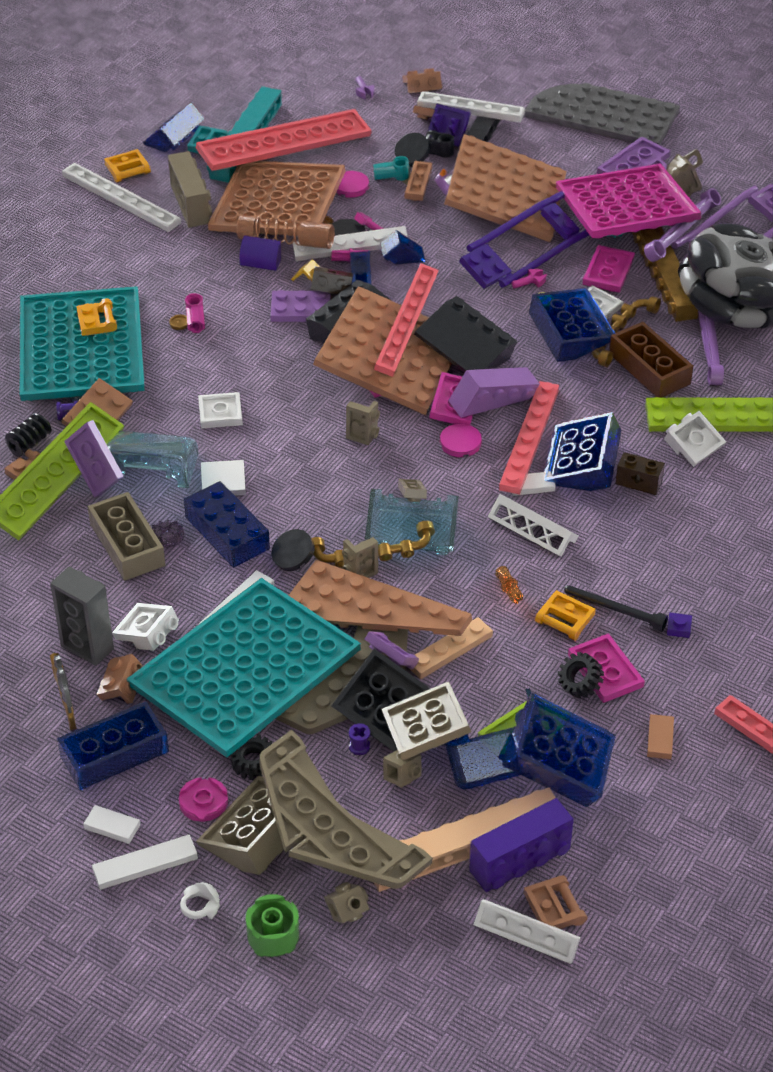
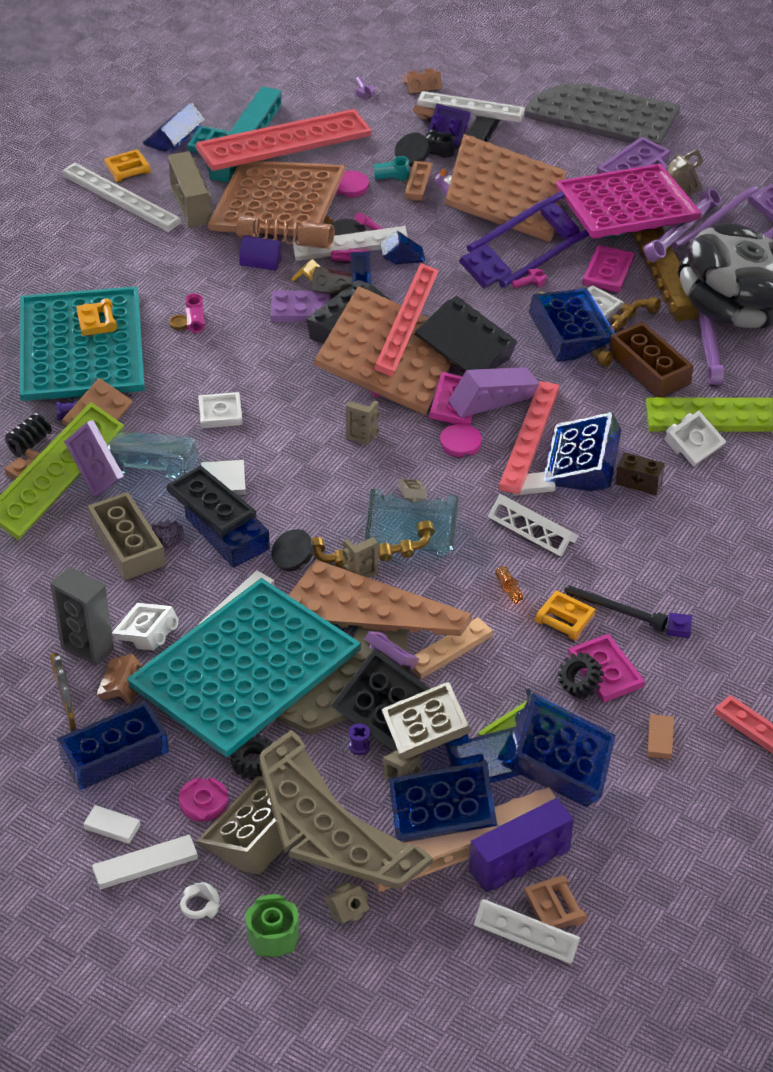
(211, 501): none -> black tile
(442, 802): none -> clear blue slope

